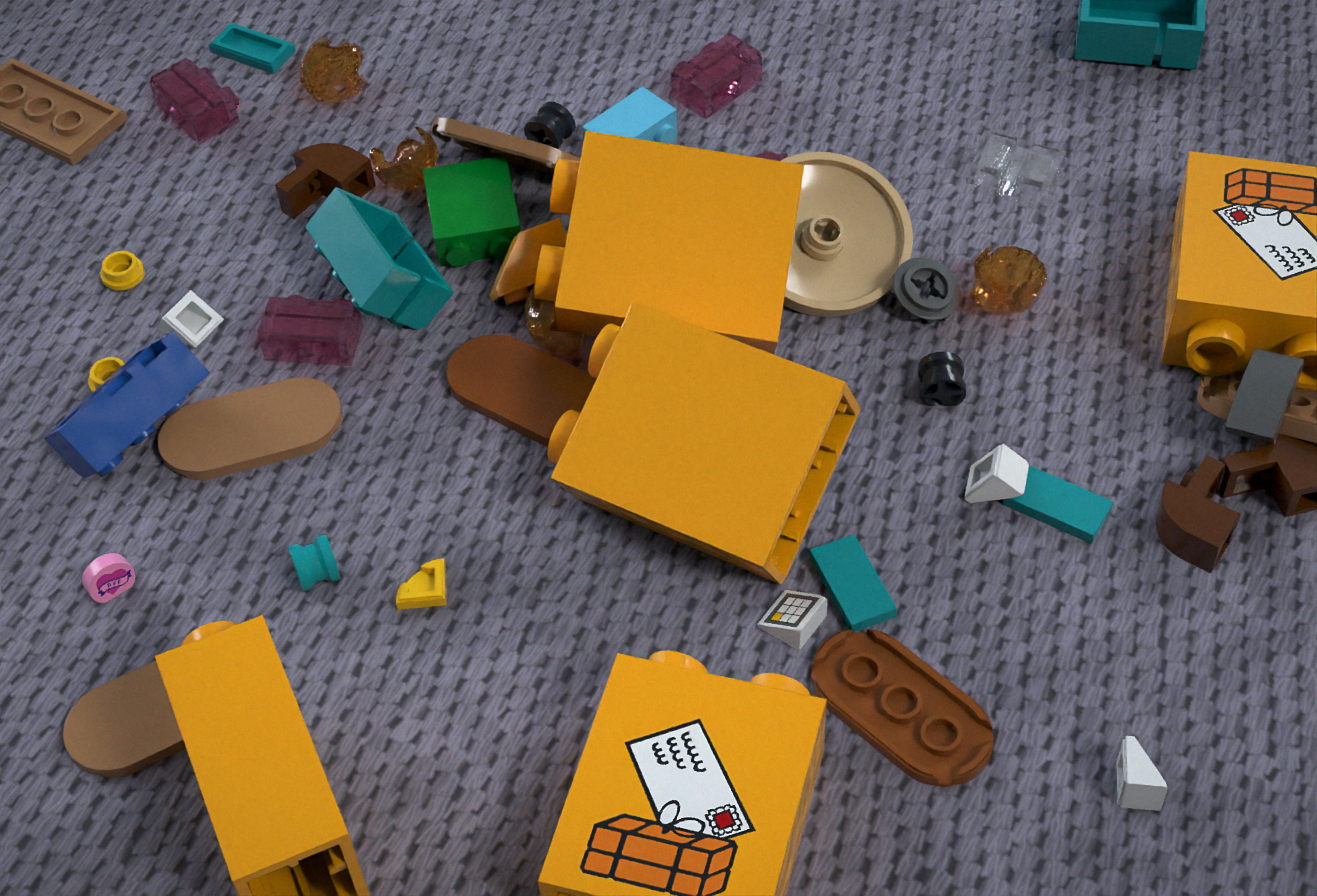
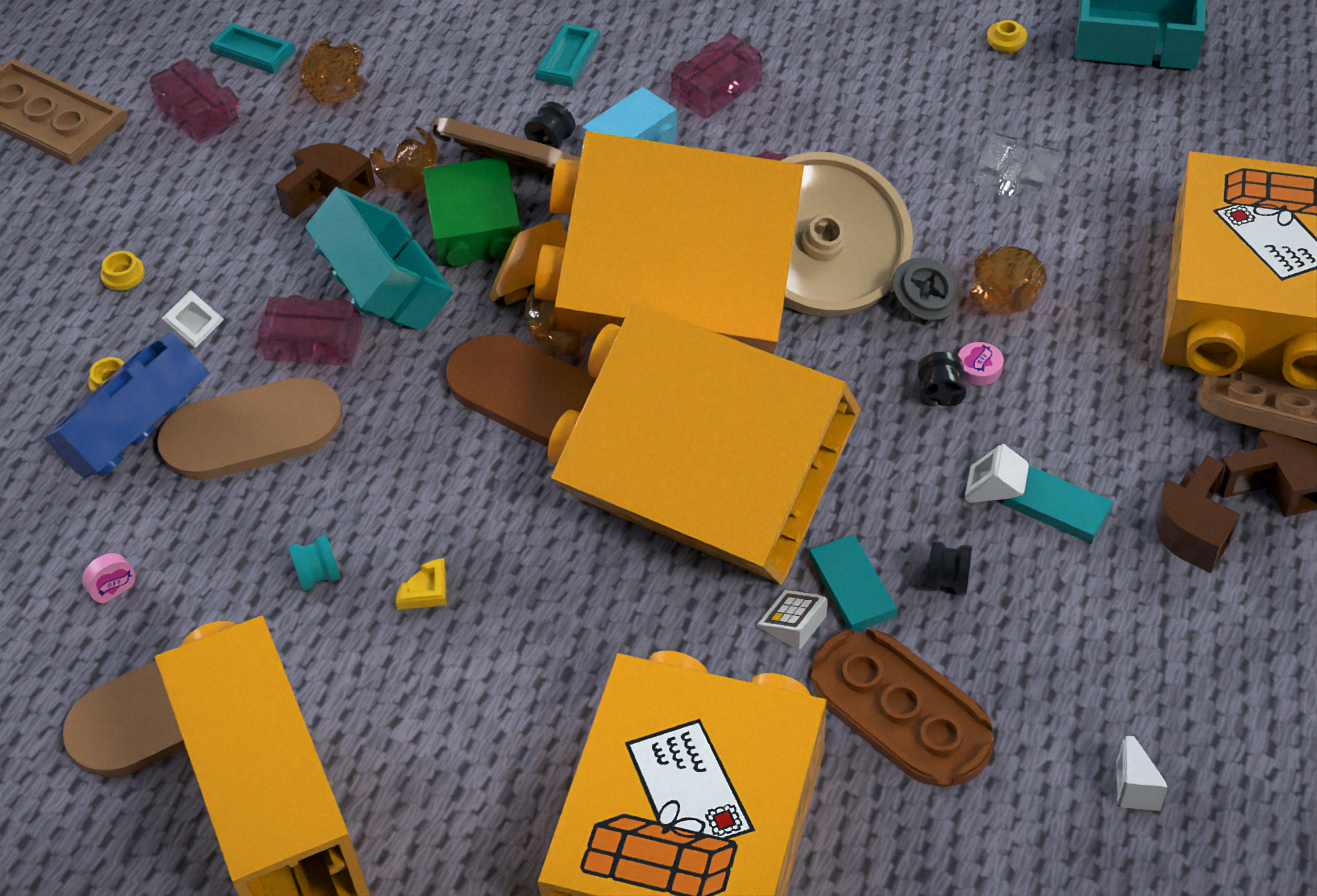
(568, 55): none -> teal tile
(949, 568): none -> black wheel
(981, 363): none -> bright pink tile
(1007, 36): none -> yellow plate
(1264, 395): dark grey slope -> none

